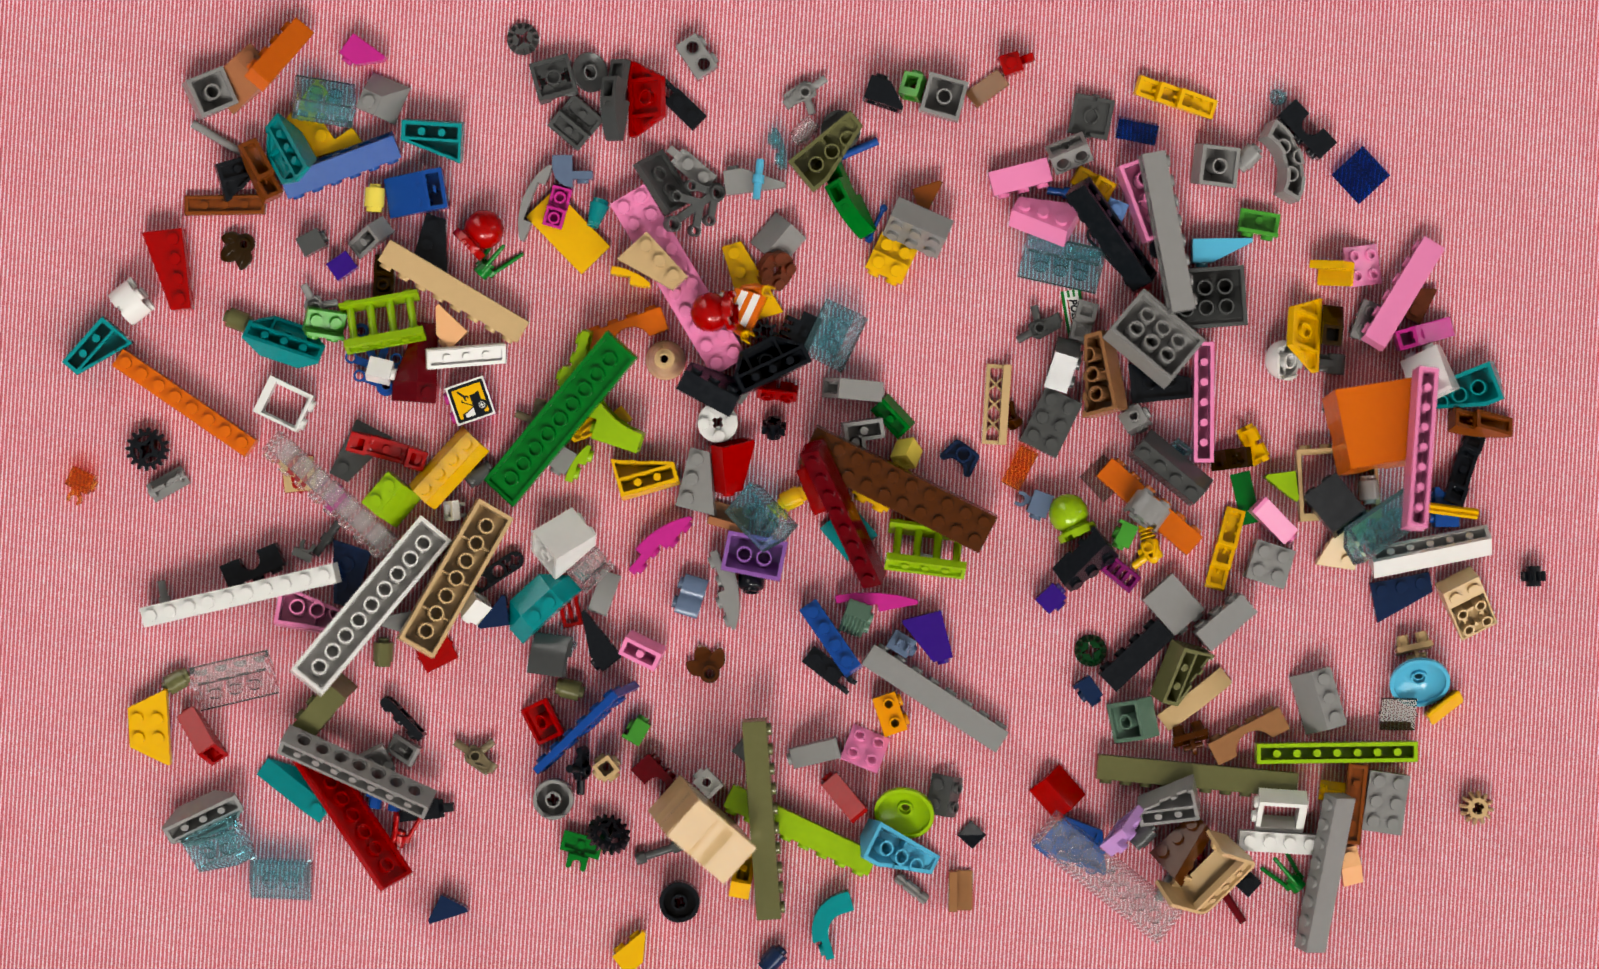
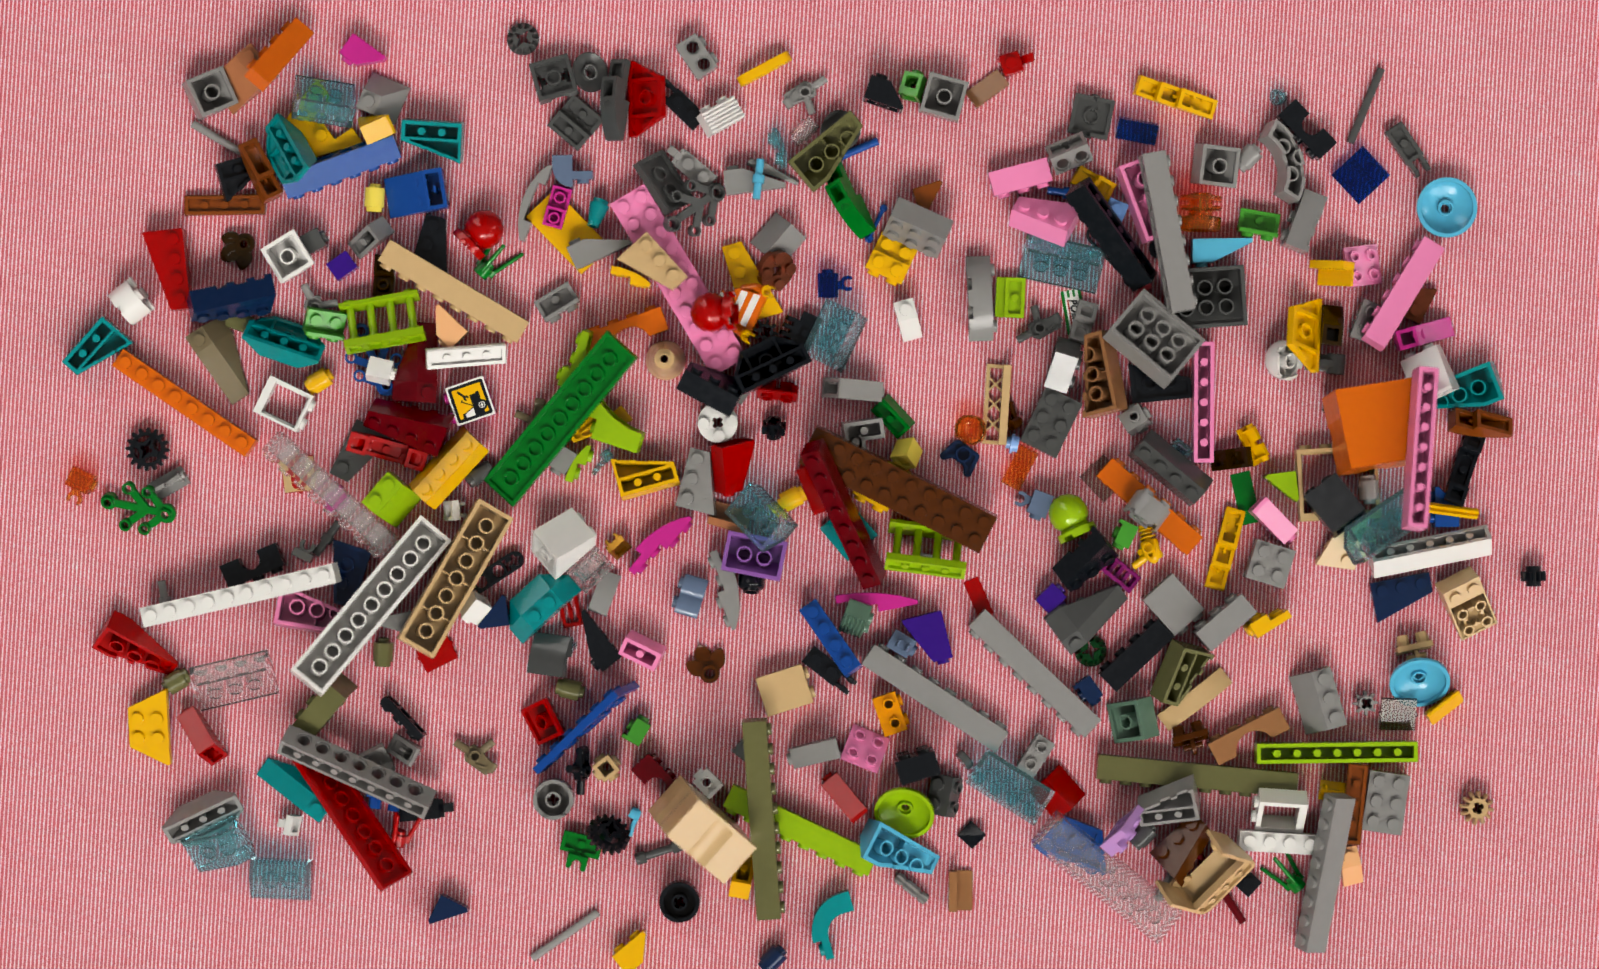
(128, 640): none -> red wedge
(141, 507): none -> green plant
(218, 352): none -> dark tan wedge
(232, 300): none -> dark blue wedge
(287, 256): none -> white slope
(290, 824): none -> white tile
(319, 380): none -> yellow brick
(375, 127): none -> yellow slope
(409, 425): none -> dark red wedge
(557, 302): none -> light grey bracket
(565, 934): none -> light grey bar
(591, 250): none -> light grey slope
(606, 457): none -> clear light blue hand
(617, 547): none -> pearl gold tile
(635, 815): none -> medium azure hand
(720, 116): none -> white brick
(764, 69): none -> yellow beam
(771, 171): none -> light grey piece
(785, 689): none -> tan brick
(829, 285): none -> clear blue brick
(907, 319): none -> white slope
(916, 765): none -> black brick
(964, 759): none -> dark grey tile
(970, 429): none -> clear orange hair
(977, 595): none -> red sticker
(980, 298): none -> light grey brick
(1010, 297): none -> lime plate
(1010, 787): none -> clear light blue slope
(1012, 443): none -> light blue plate
(1030, 669): none -> light grey brick
(1035, 755): none -> light grey brick
(1082, 619): none -> dark grey wedge
(1200, 212): none -> clear orange wheel
(1261, 623): none -> yellow plate
(1303, 222): none -> light grey wedge
(1365, 105): none -> dark grey bar
(1371, 702): none -> light grey gear
(1406, 147): none -> dark grey hinge
(1460, 204): none -> medium azure dish

